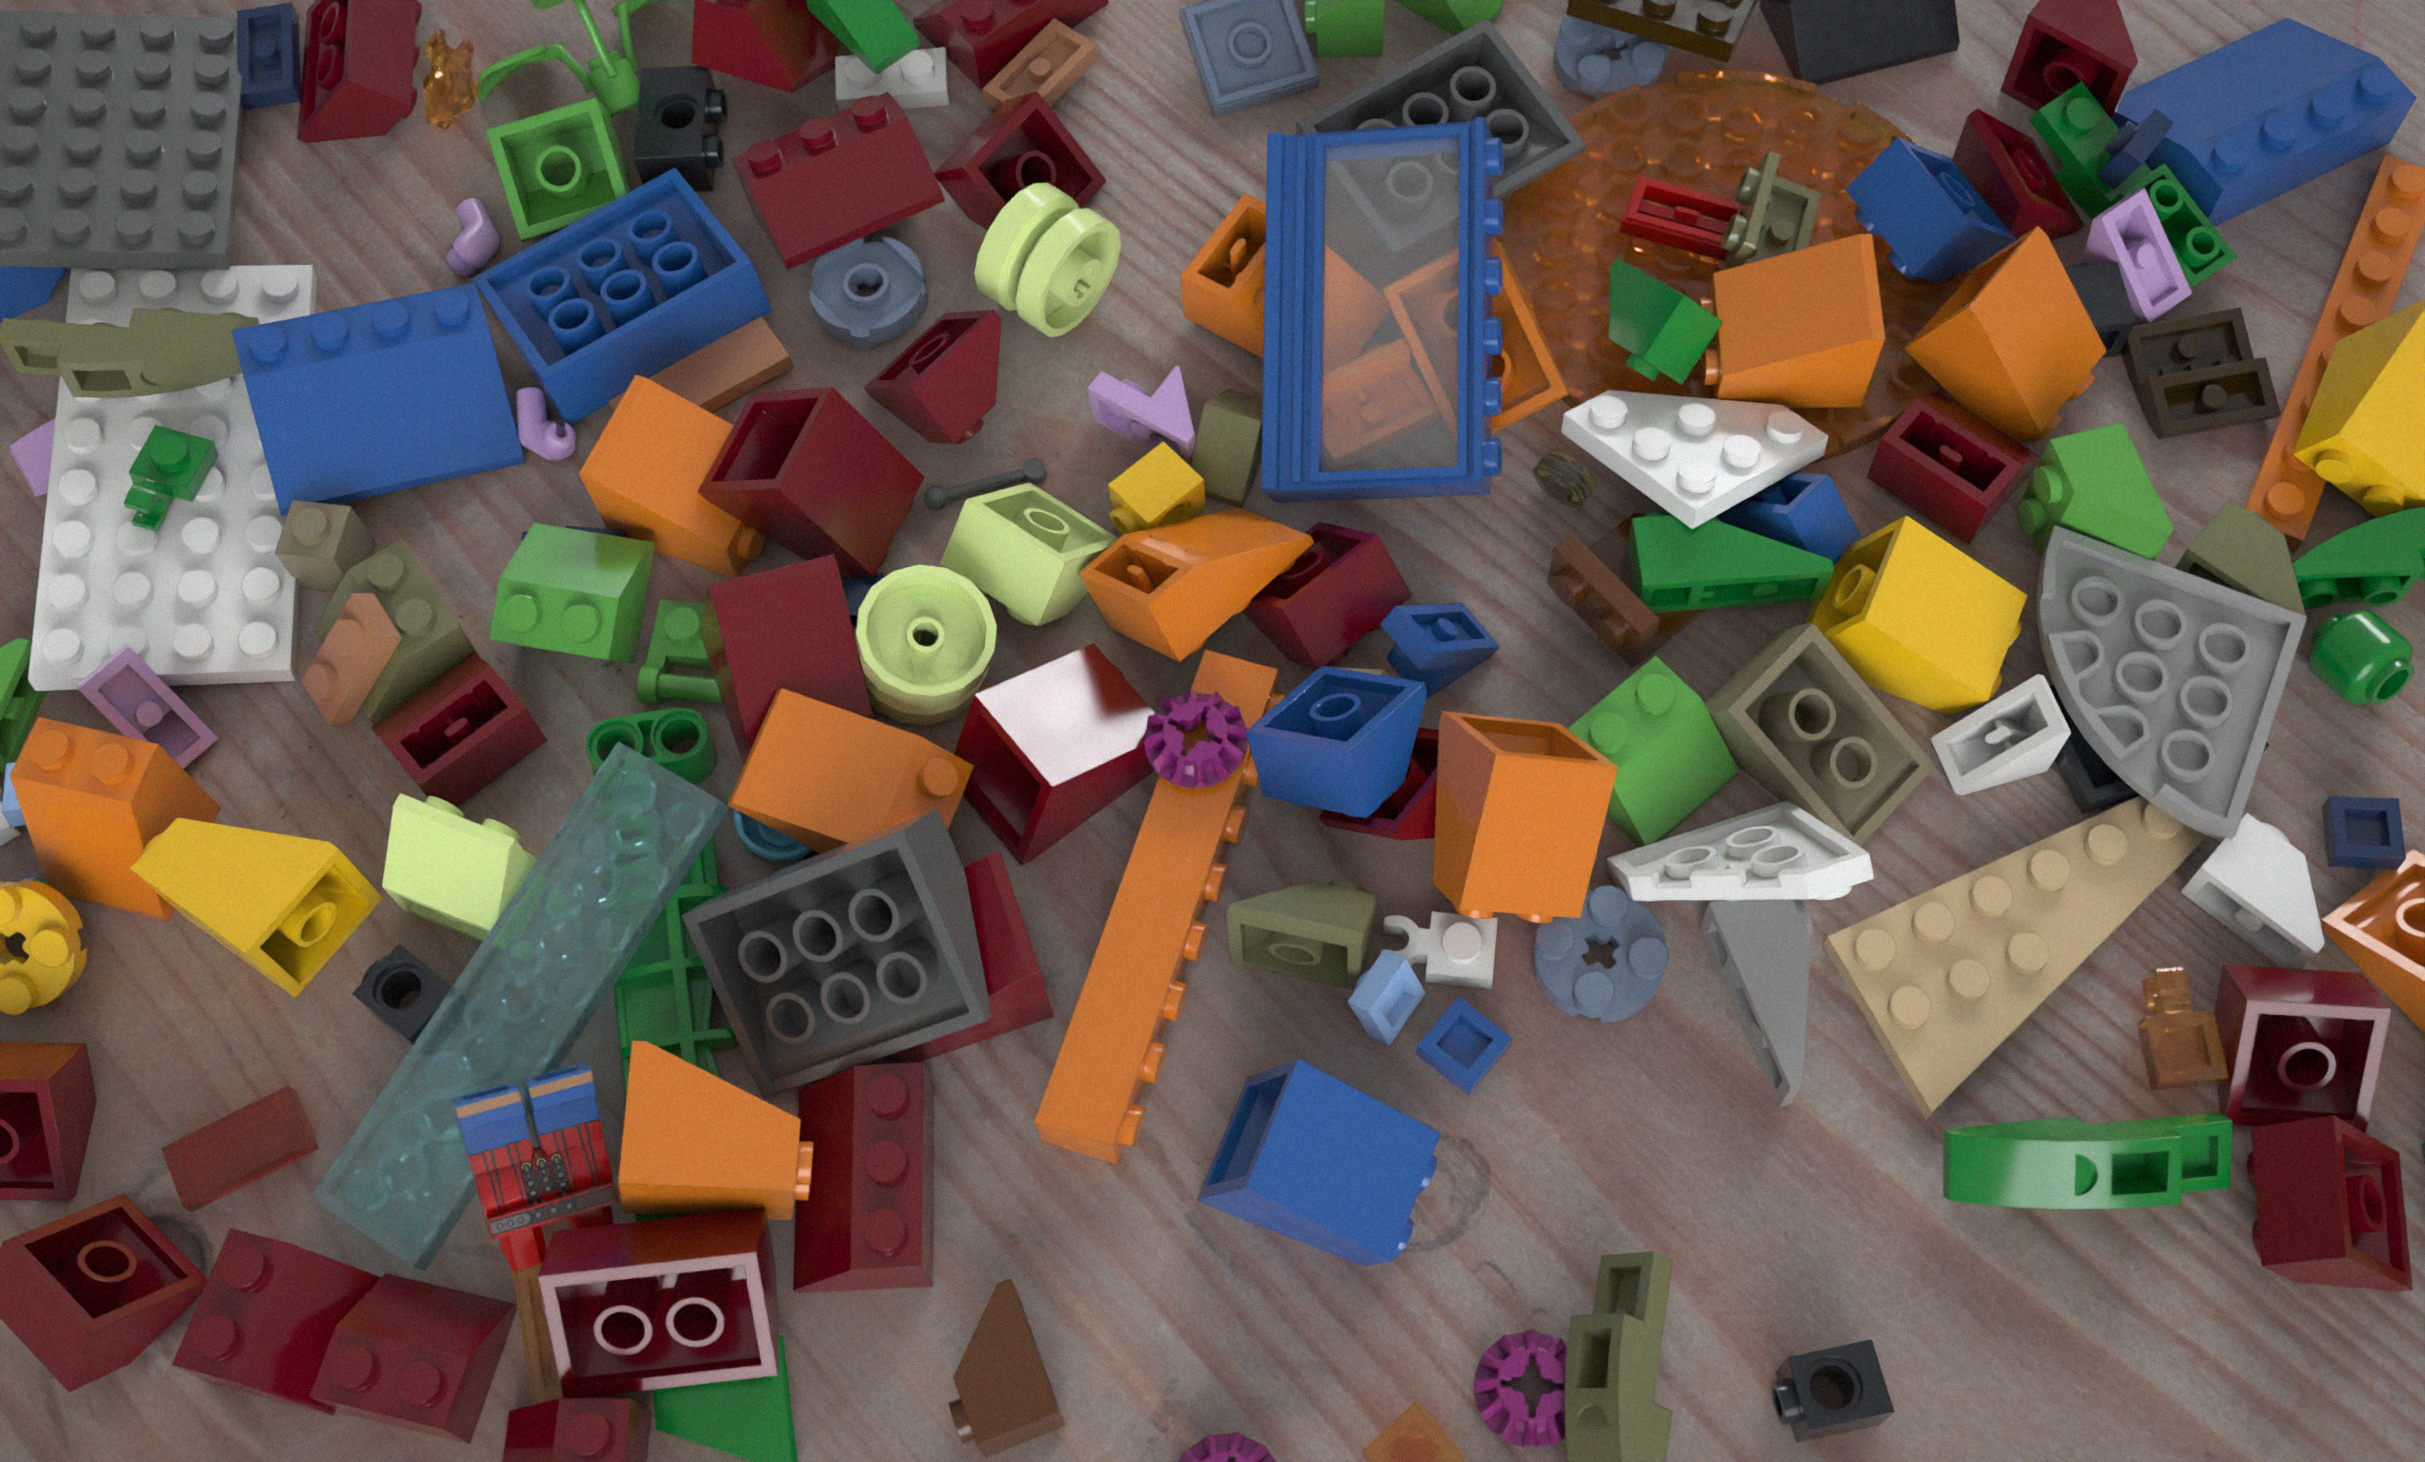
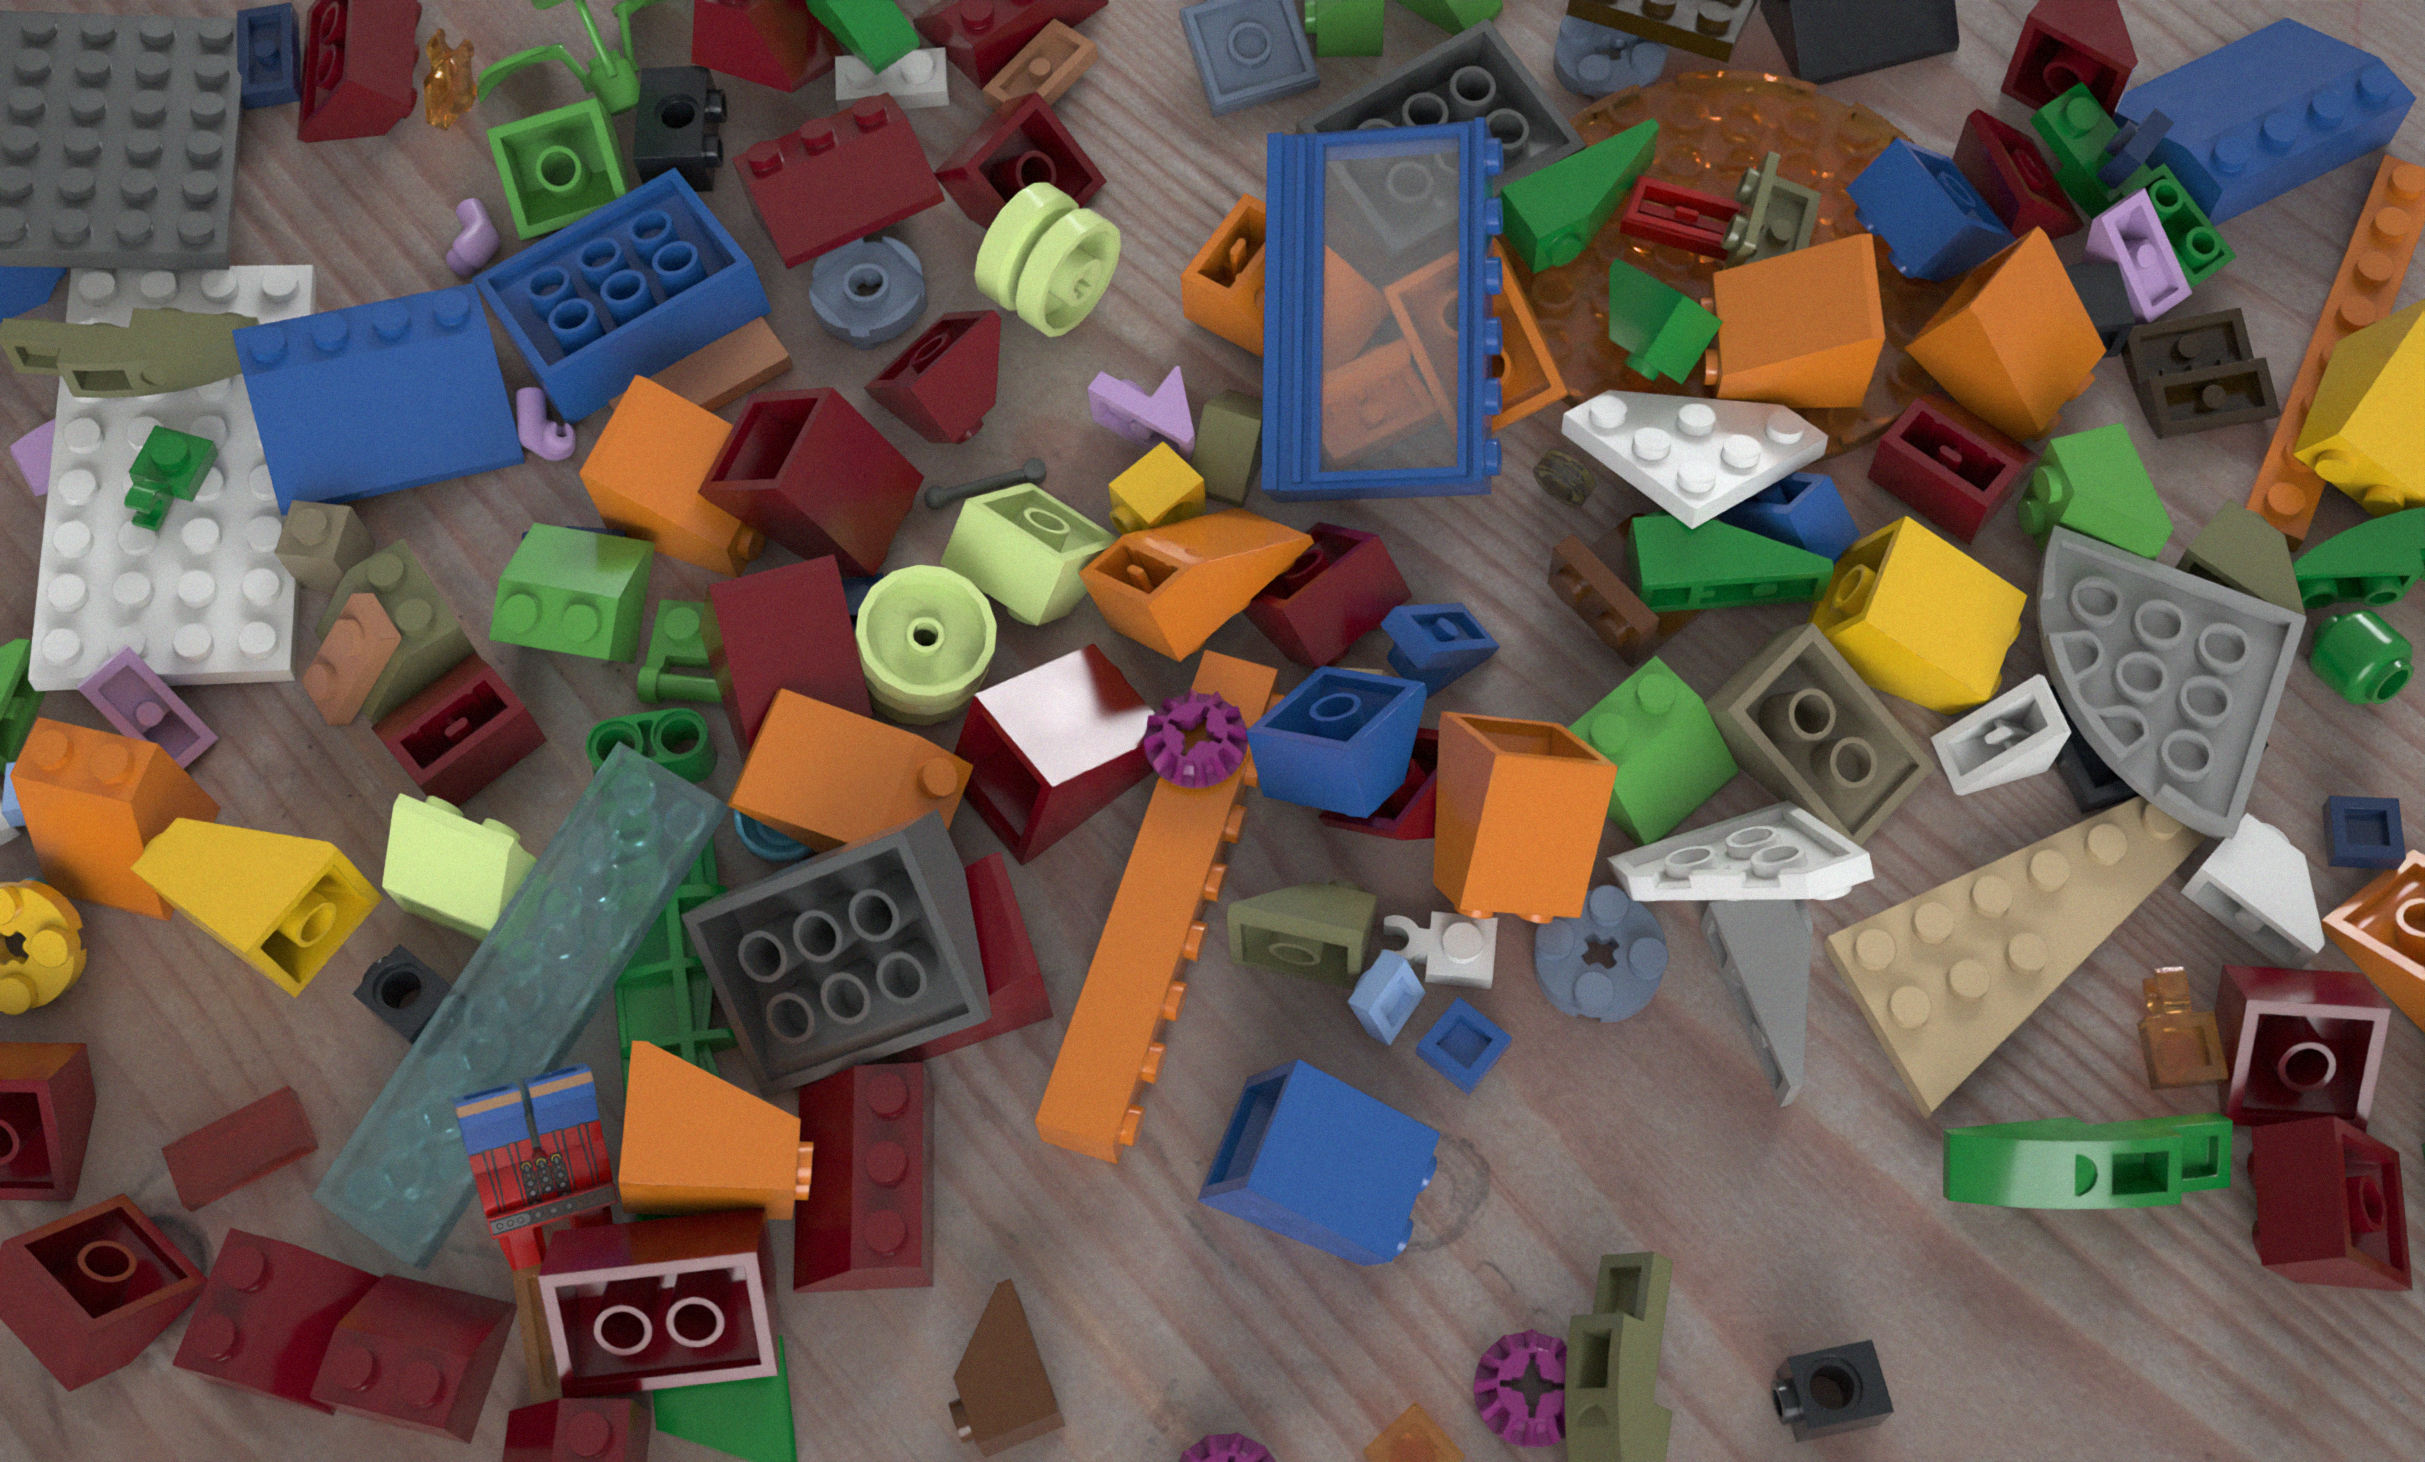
(1566, 204): none -> green slope

